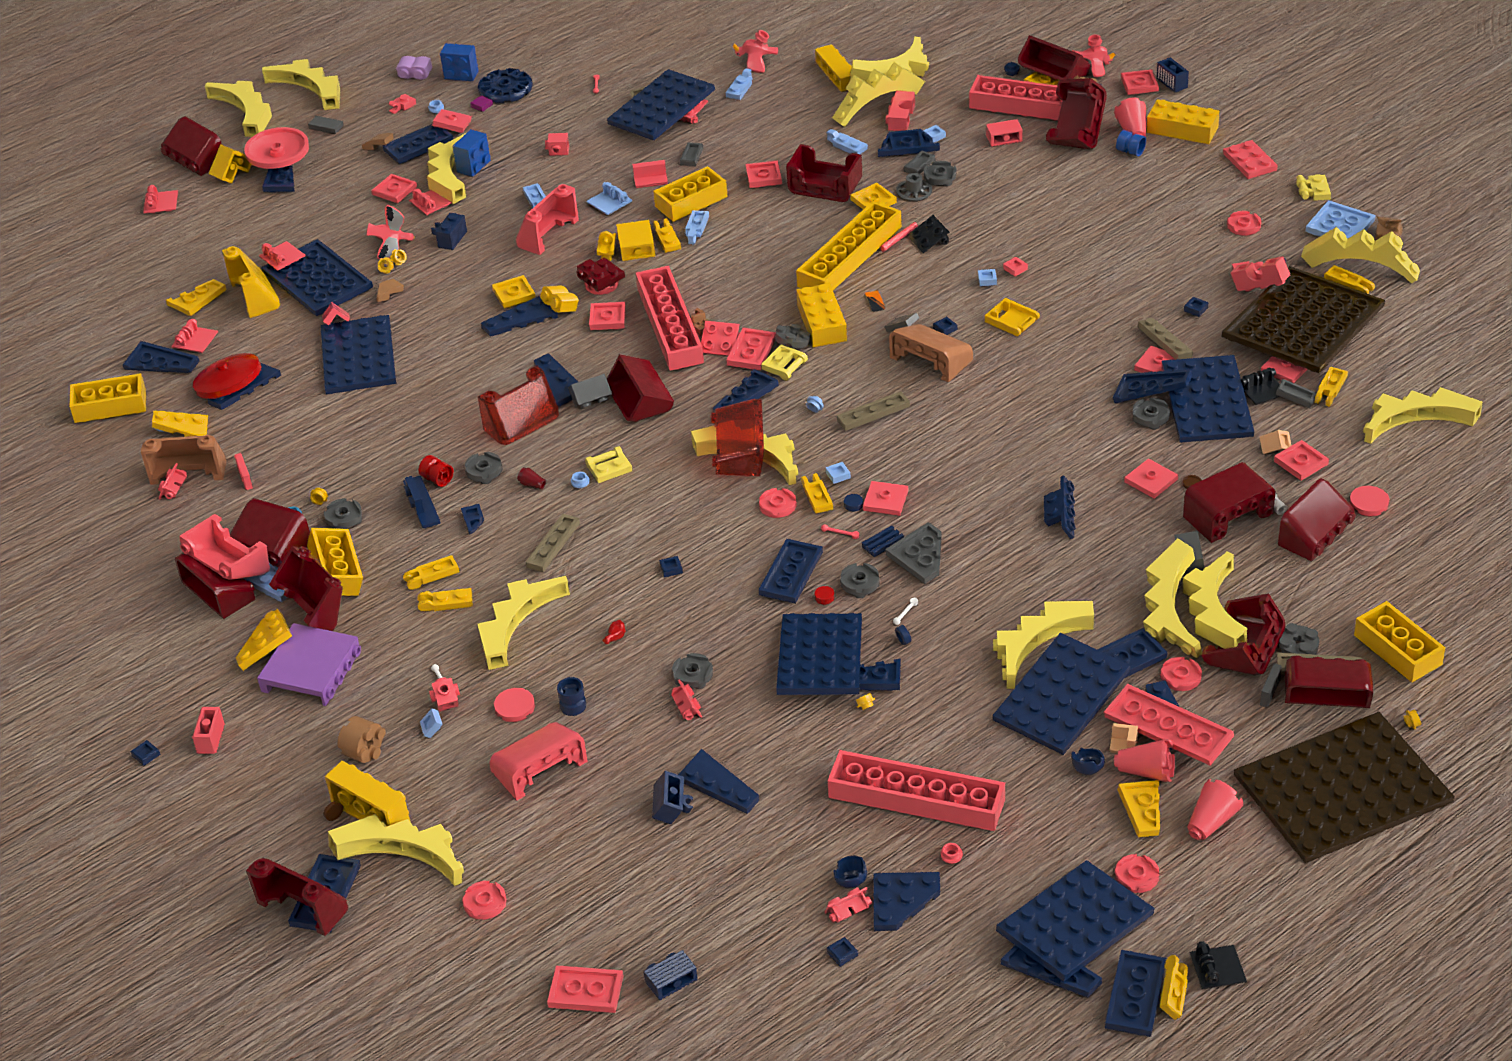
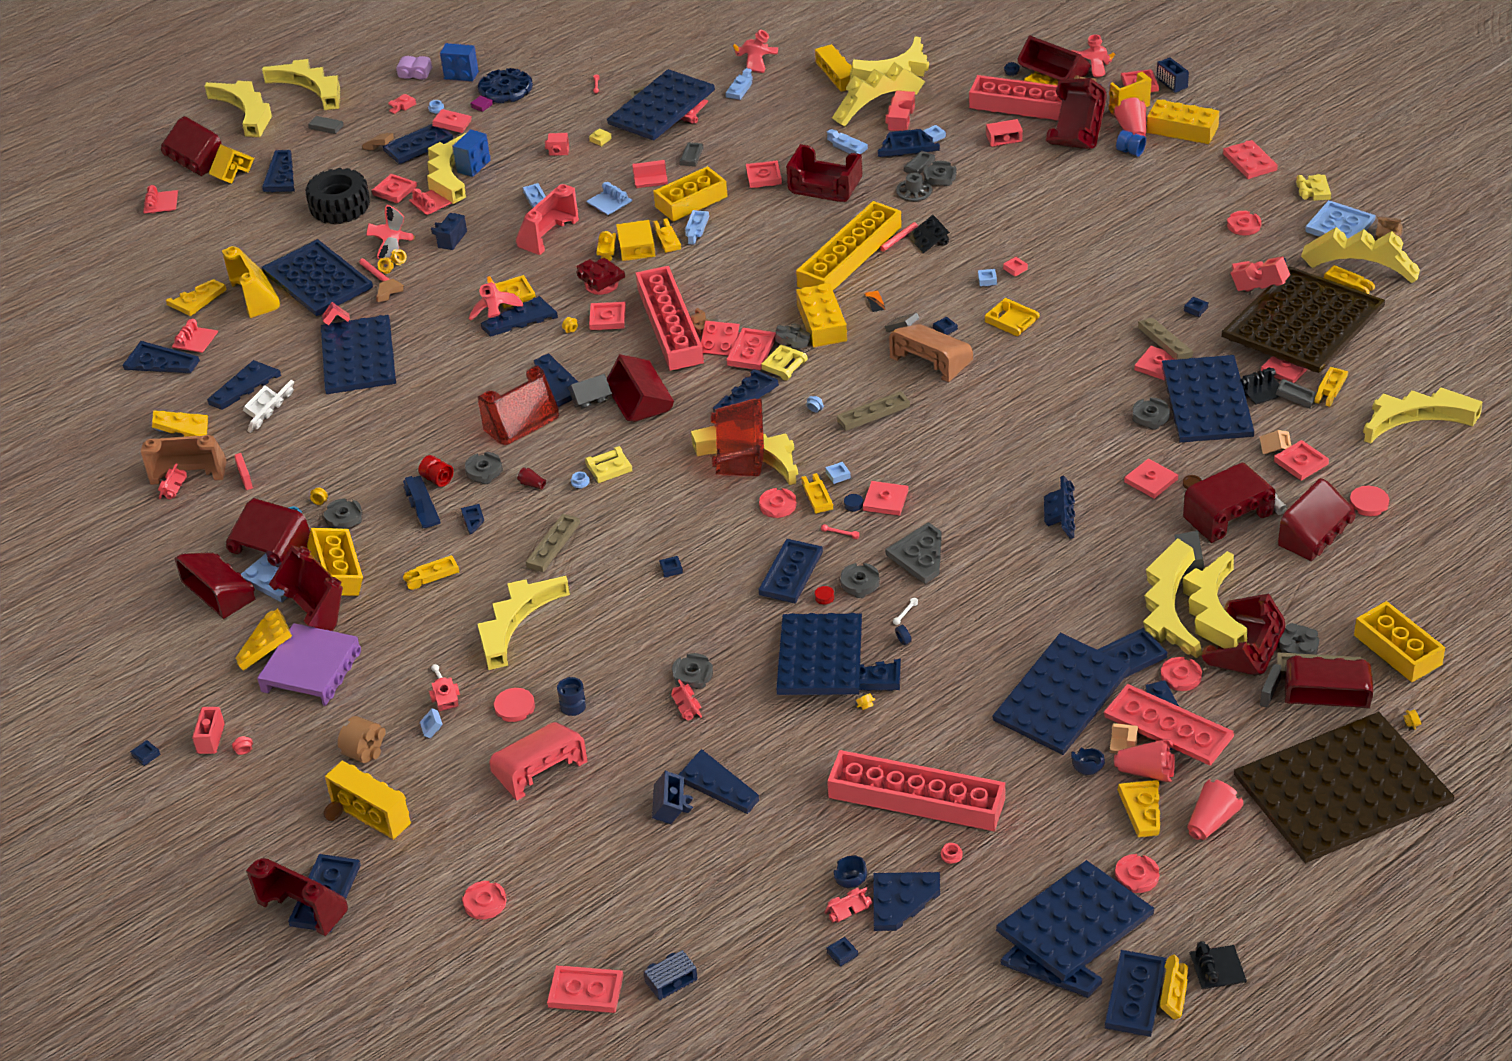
(107, 398): yellow brick -> none
(222, 553): coral windscreen -> none
(227, 375): red dish -> none
(242, 745): none -> coral plate
(264, 402): none -> white bracket
(276, 147): coral dish -> none
(281, 255): coral hinge -> none
(337, 195): none -> black tyre
(373, 270): none -> coral bar
(401, 838): light yellow arch -> none
(445, 600): yellow hinge -> none
(492, 298): none -> coral animal
(559, 298): yellow brick -> none
(570, 324): none -> yellow plate
(600, 137): none -> light yellow plate
(615, 632): red animal -> none
(873, 193): yellow plate -> none
(880, 539): dark blue tile -> none
(1035, 630): light yellow arch -> none
(1140, 90): none -> yellow panel
(1150, 383): dark blue wing -> none

